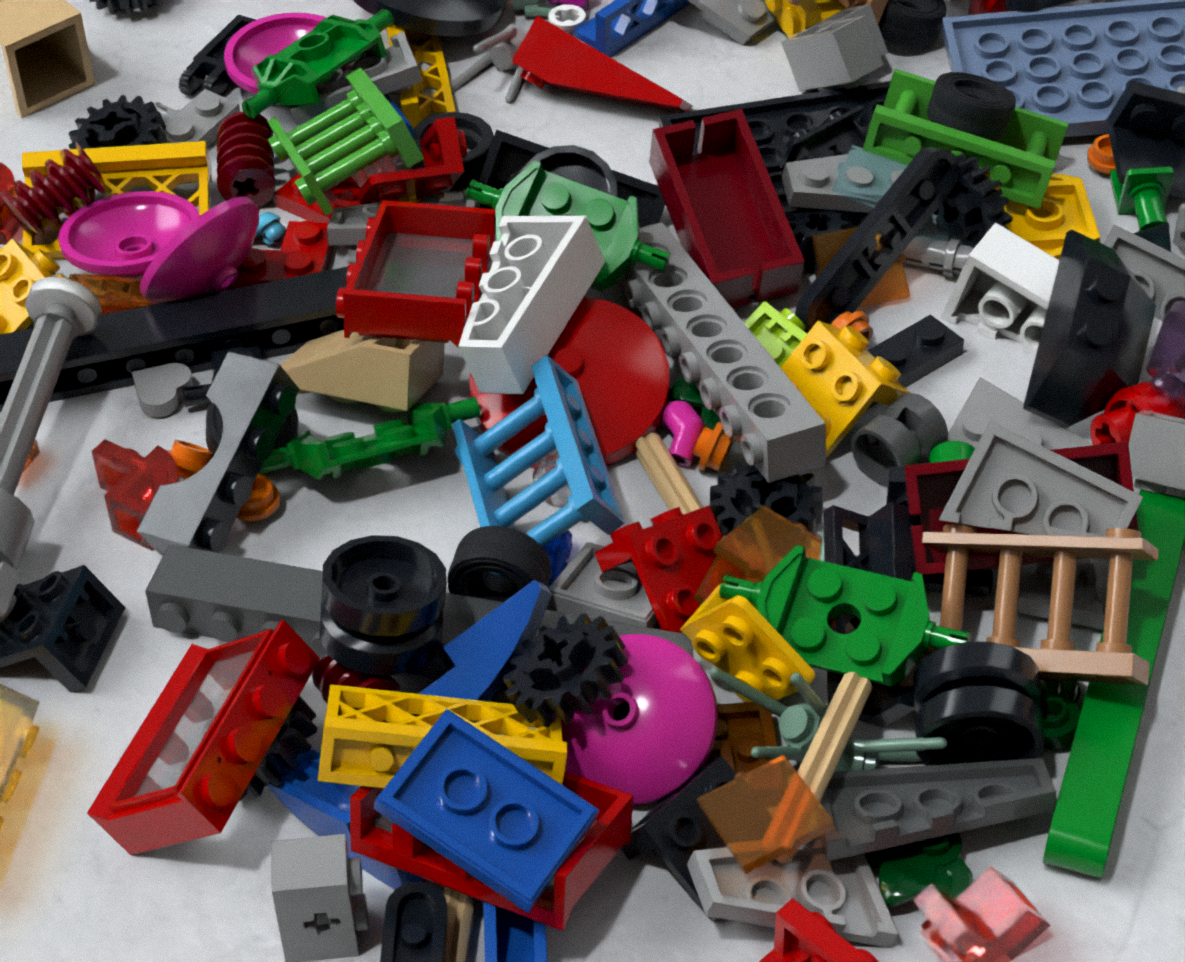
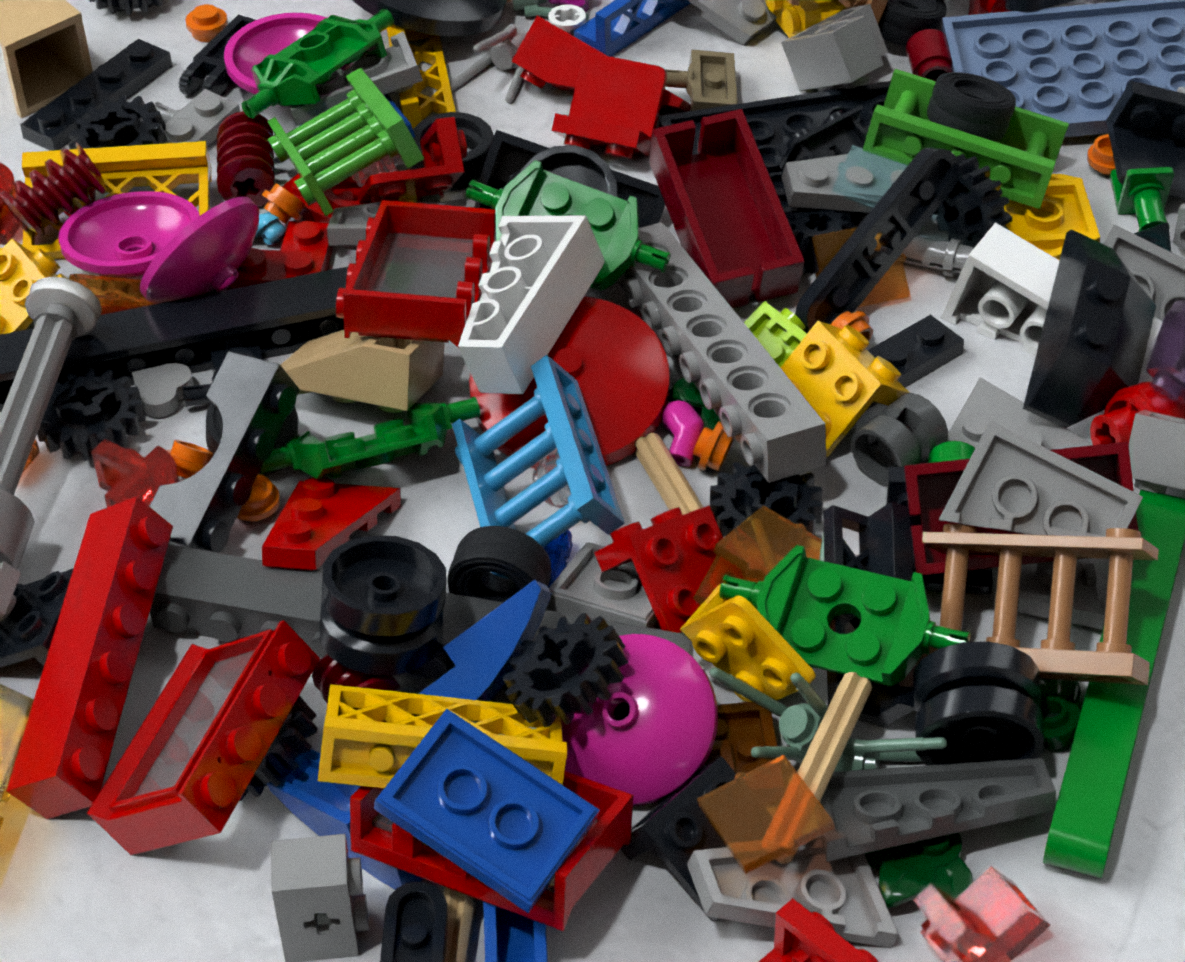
(88, 412): none -> black gear
(91, 660): none -> red brick
(119, 76): none -> black plate
(206, 22): none -> orange plate
(283, 204): none -> orange plate
(321, 519): none -> red wing
(613, 106): none -> red bracket
(708, 80): none -> dark tan plate
(929, 54): none -> dark red brick

